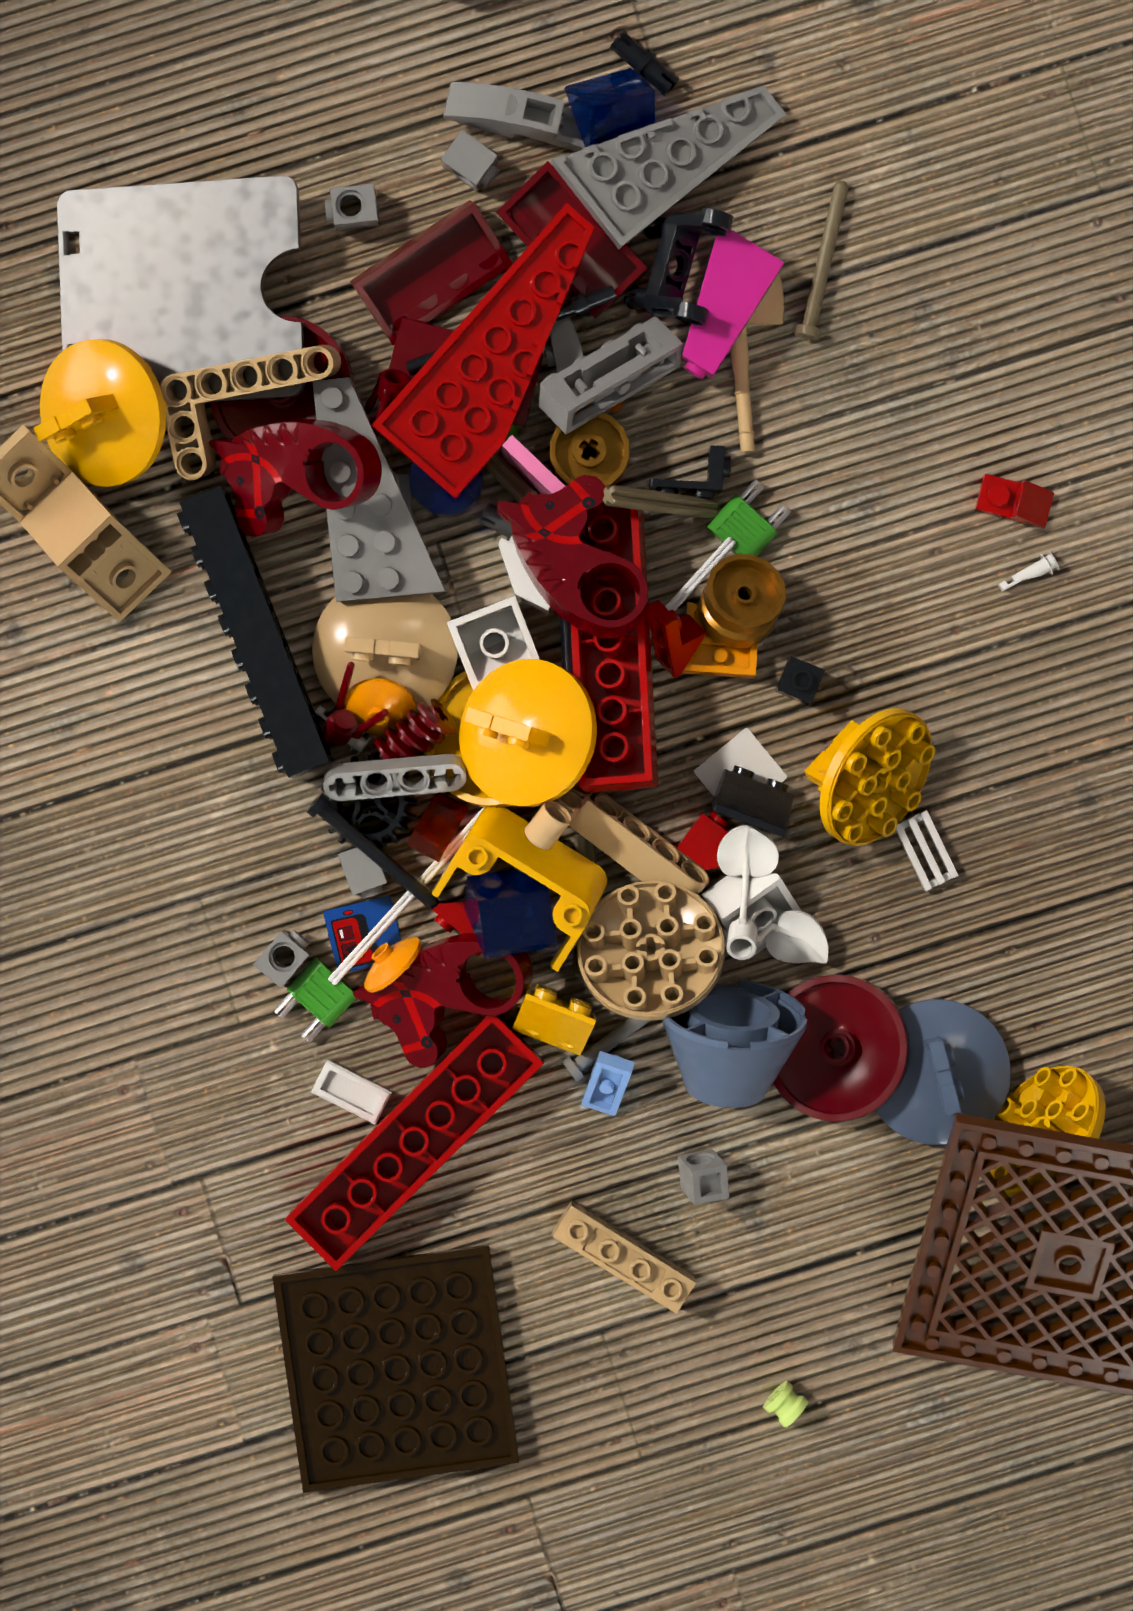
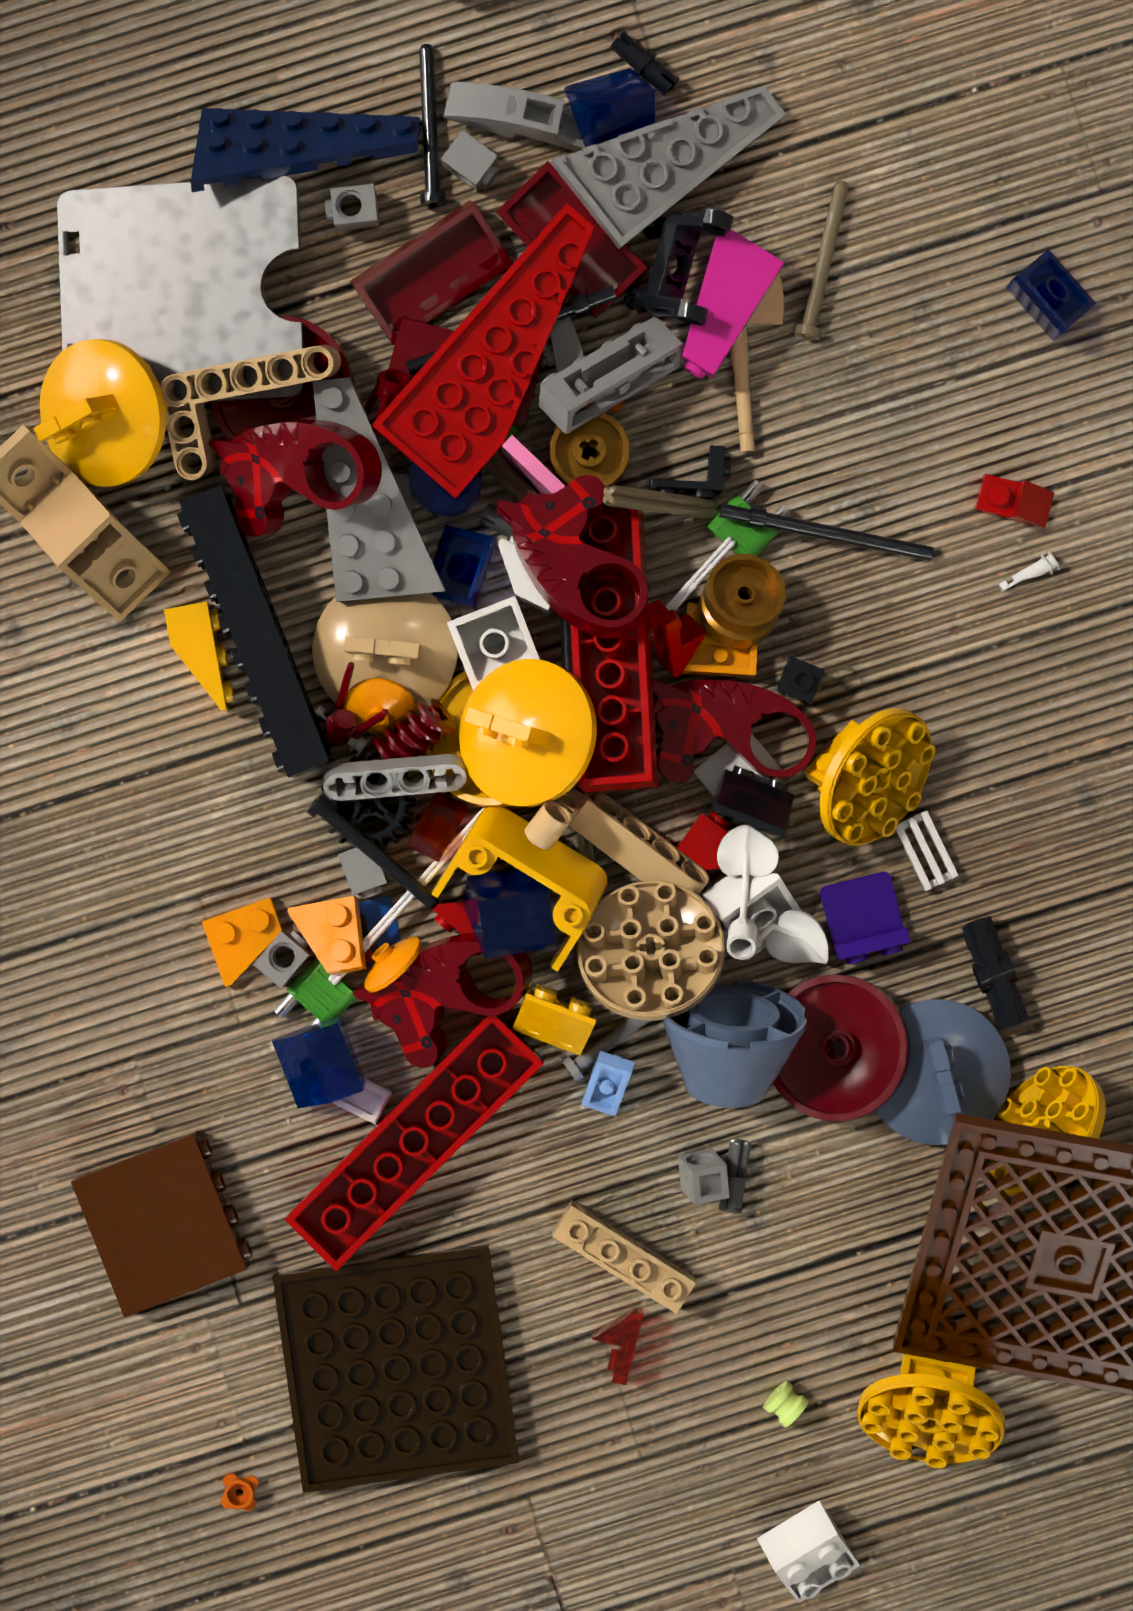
(162, 1223): none -> reddish brown panel
(195, 641): none -> yellow slope
(232, 1499): none -> orange plate
(241, 937): none -> light orange wing
(291, 142): none -> dark blue wing
(320, 1063): none -> clear blue slope
(333, 933): none -> light orange wing
(432, 195): none -> black bar
(464, 565): none -> clear blue slope
(623, 1333): none -> clear red slope
(707, 710): none -> dark red animal
(737, 1175): none -> dark grey axle
(758, 518): none -> black bar
(808, 1552): none -> white slope
(863, 917): none -> dark purple bracket
(934, 1410): none -> yellow bracket
(994, 972): none -> black piece
(1050, 294): none -> clear blue slope

